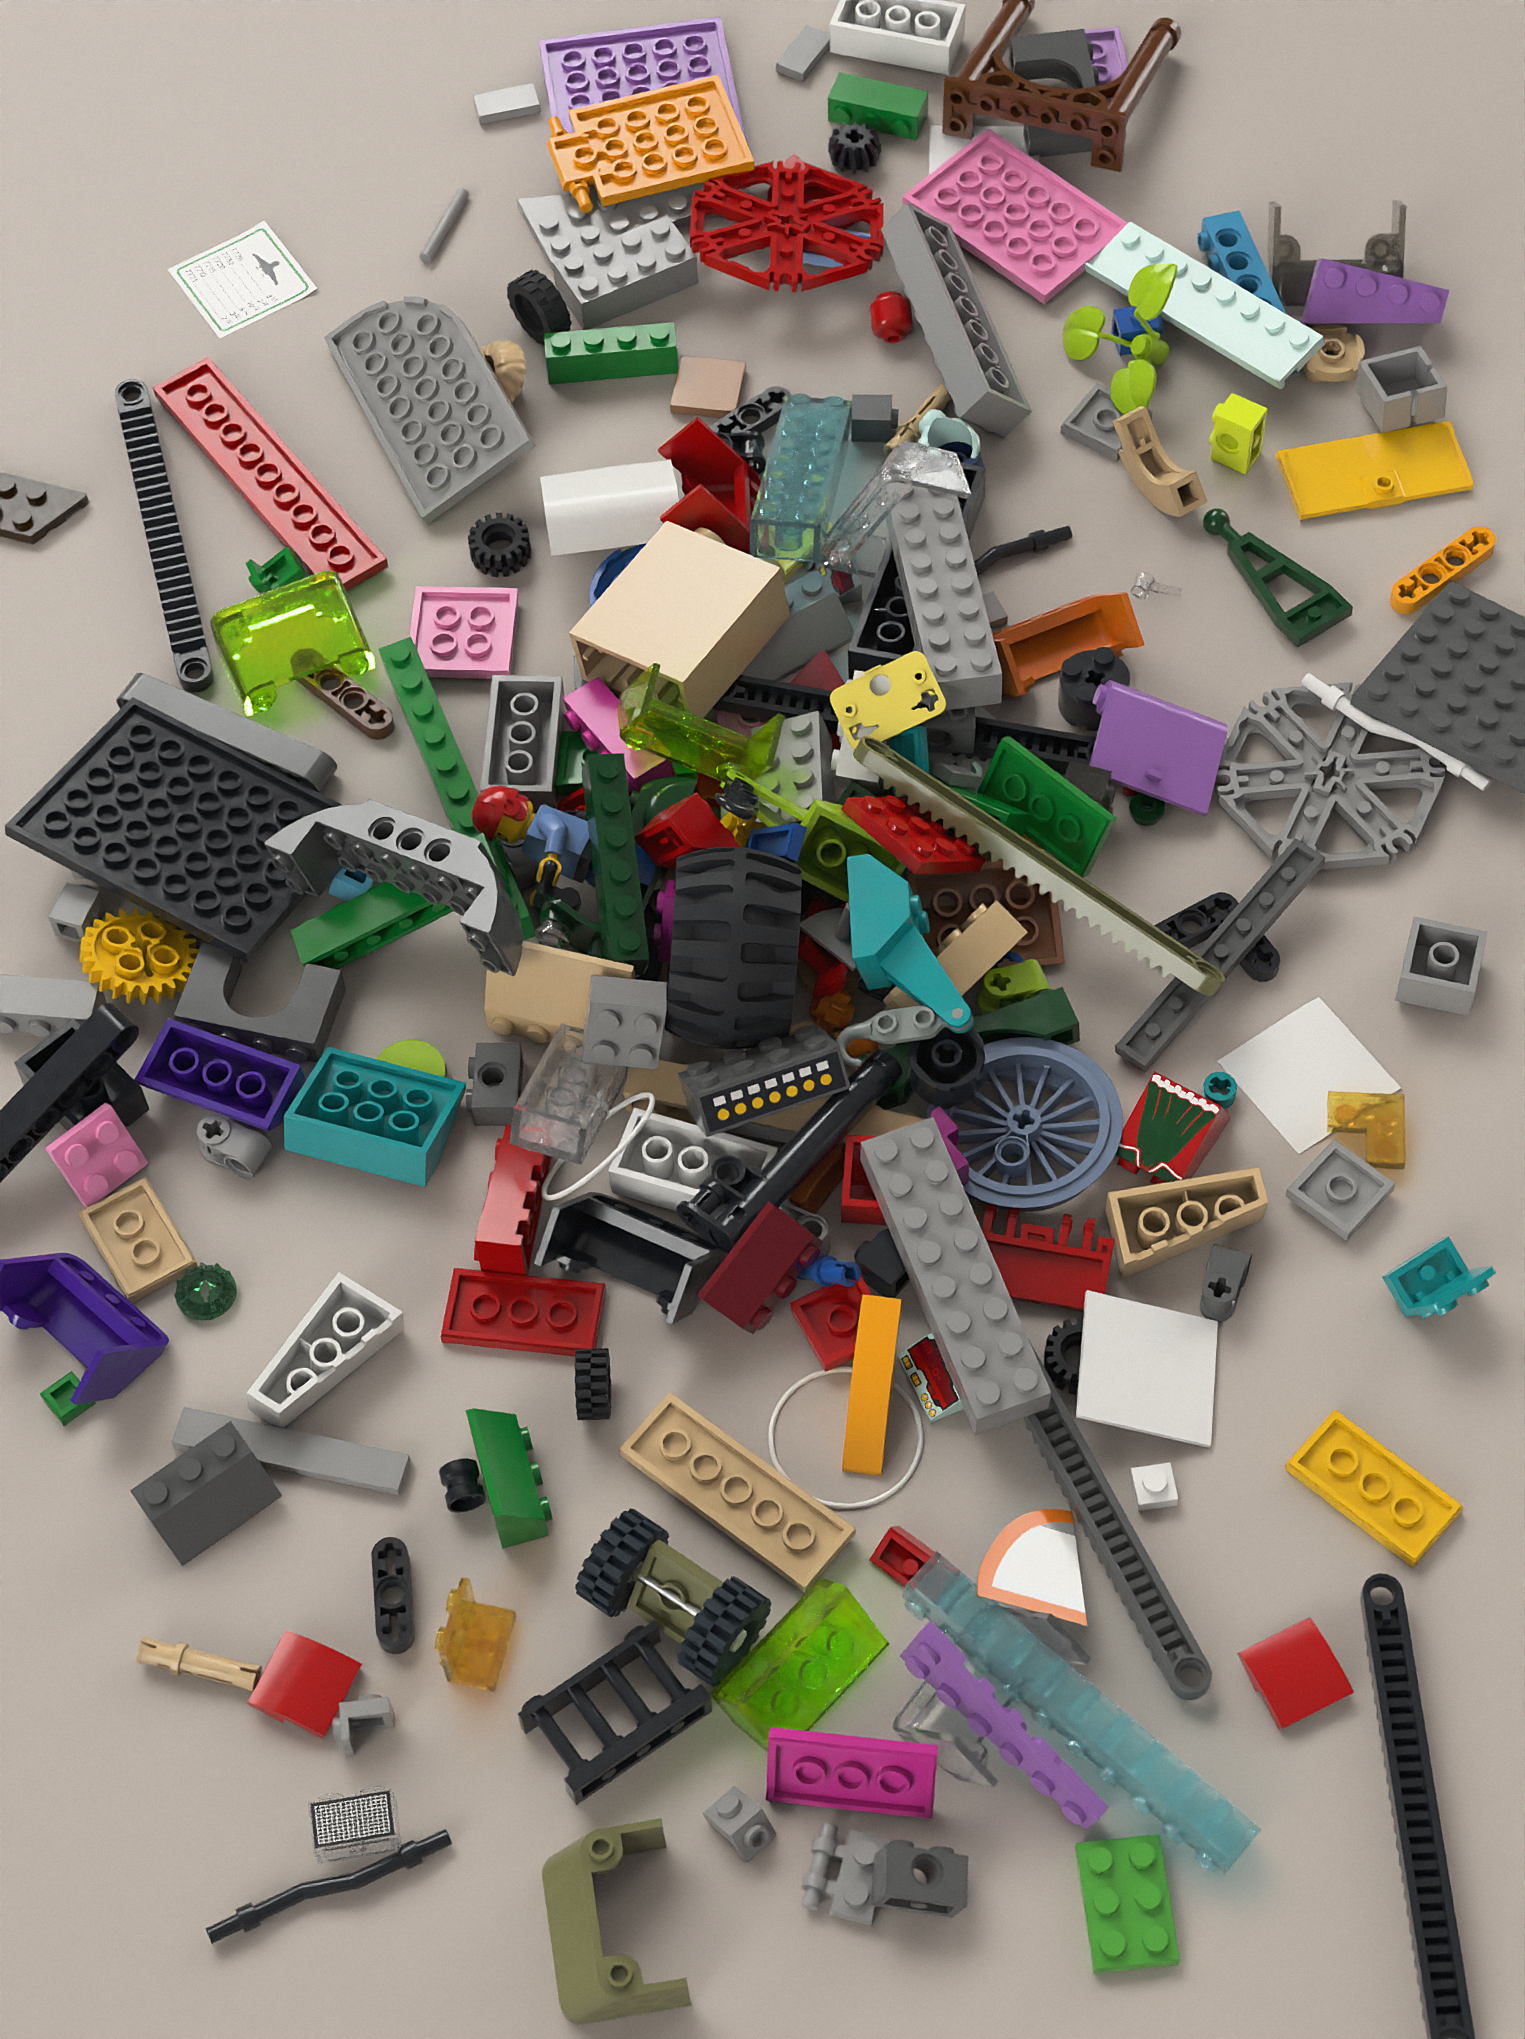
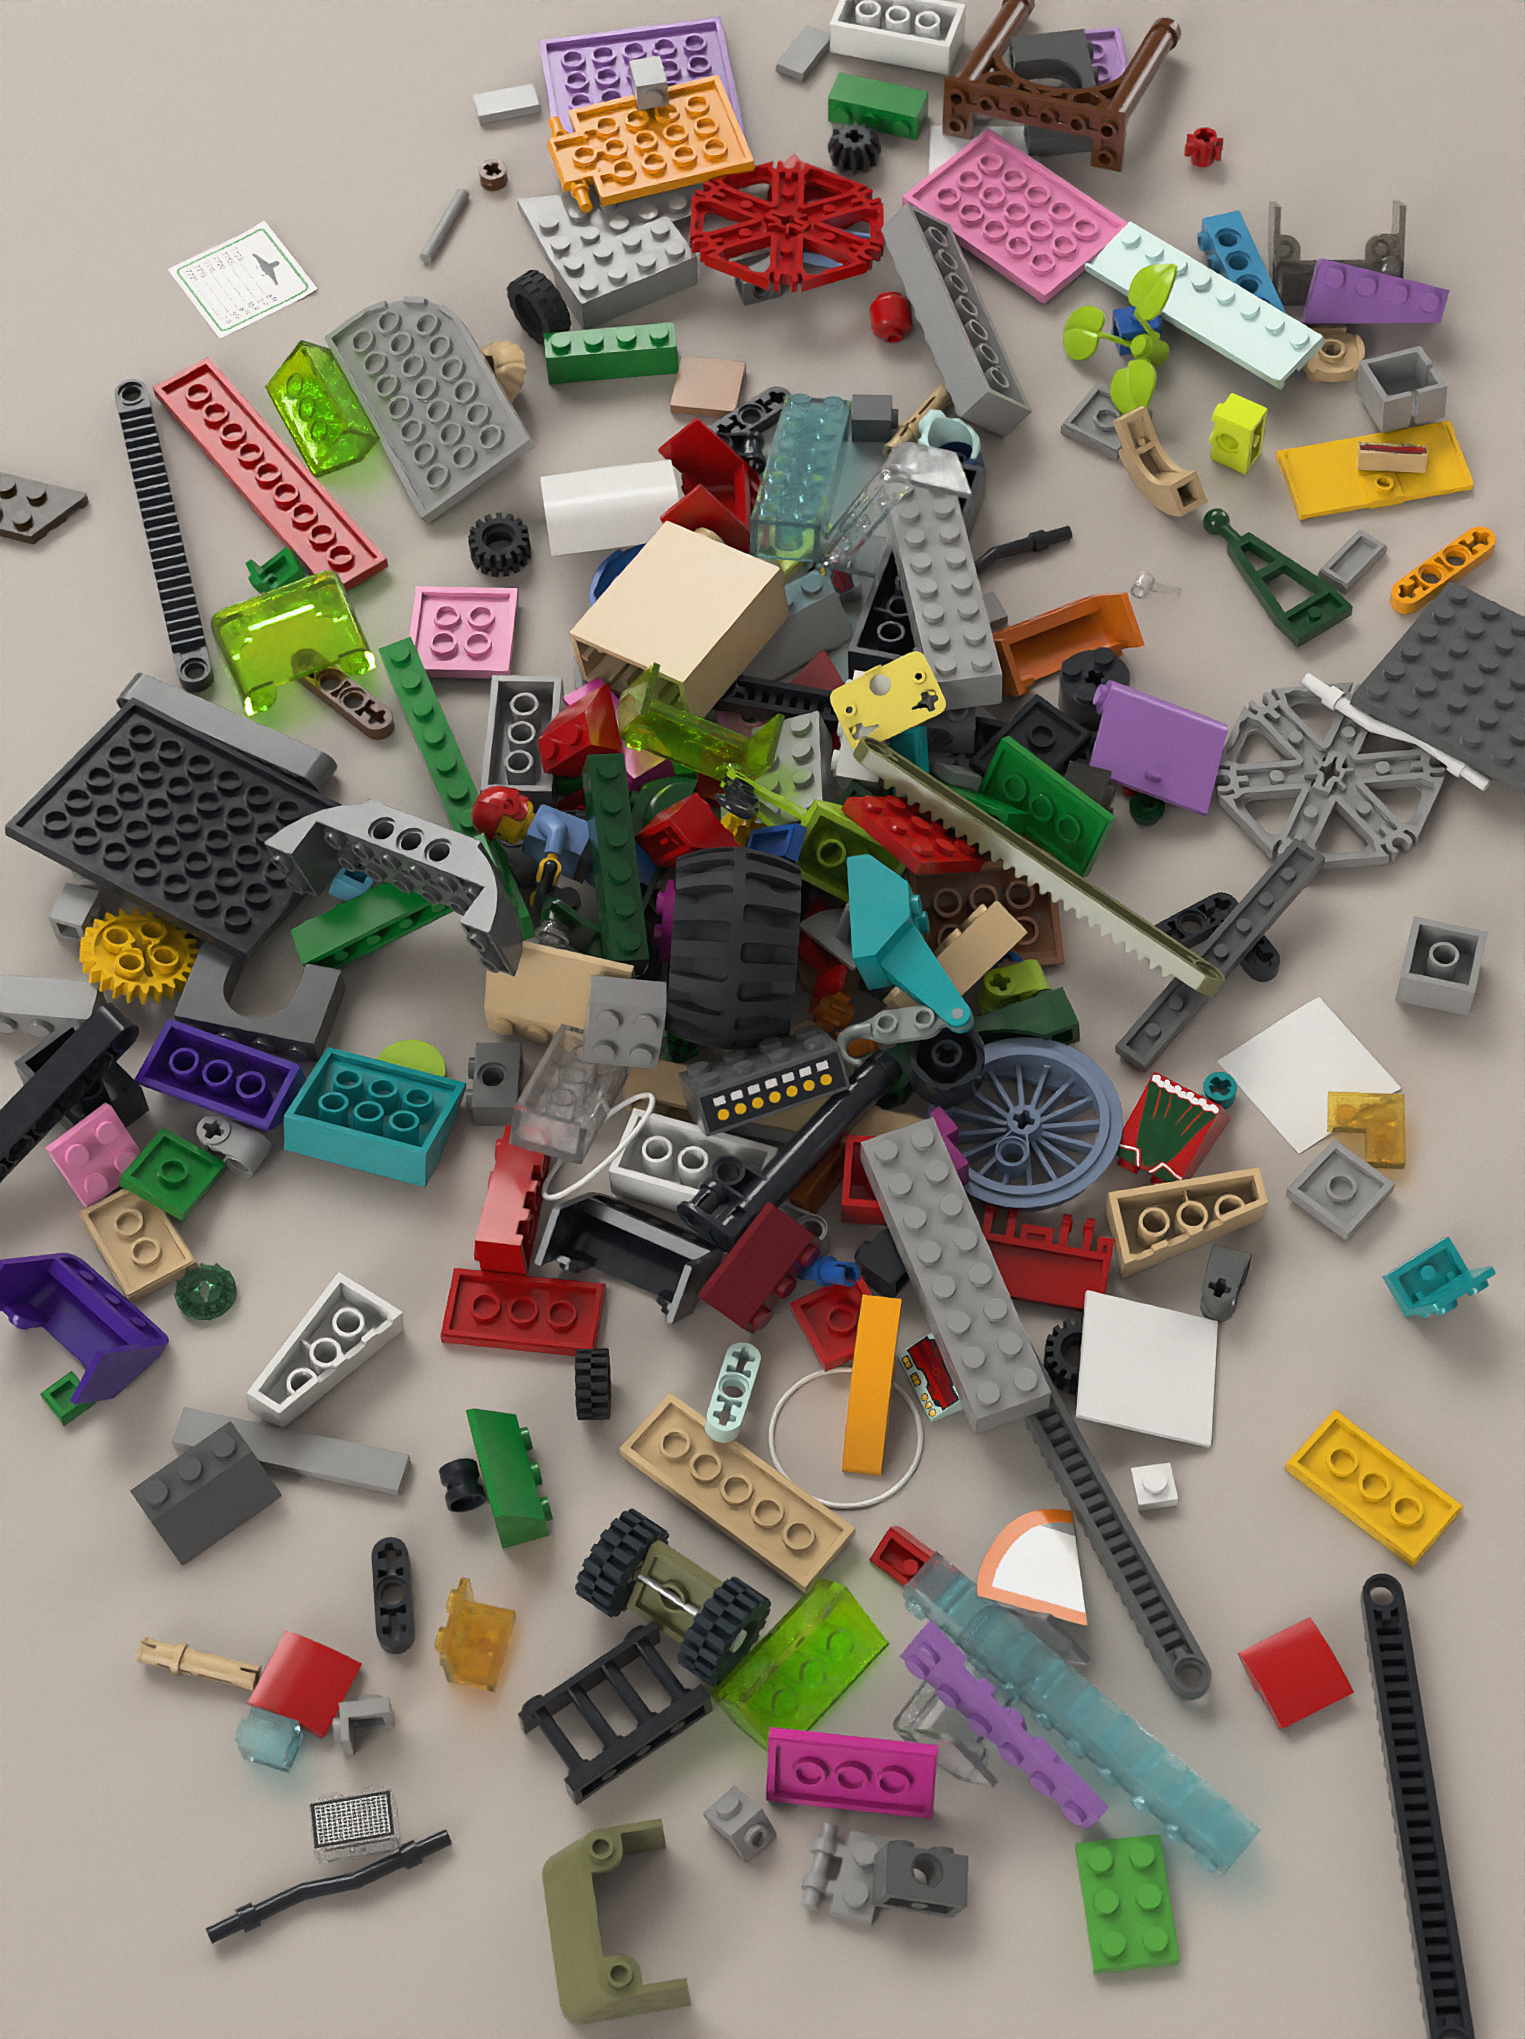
(172, 1174): none -> green plate
(269, 1739): none -> clear light blue brick
(321, 410): none -> clear neon green slope
(493, 167): none -> reddish brown bush
(579, 731): none -> red slope
(649, 82): none -> light grey brick
(676, 1049): none -> tile
(736, 1406): none -> light aqua beam
(751, 293): none -> dark grey brick
(1040, 730): none -> black tile
(1203, 147): none -> red gear
(1352, 561): none -> light grey tile
(1392, 457): none -> tan slope

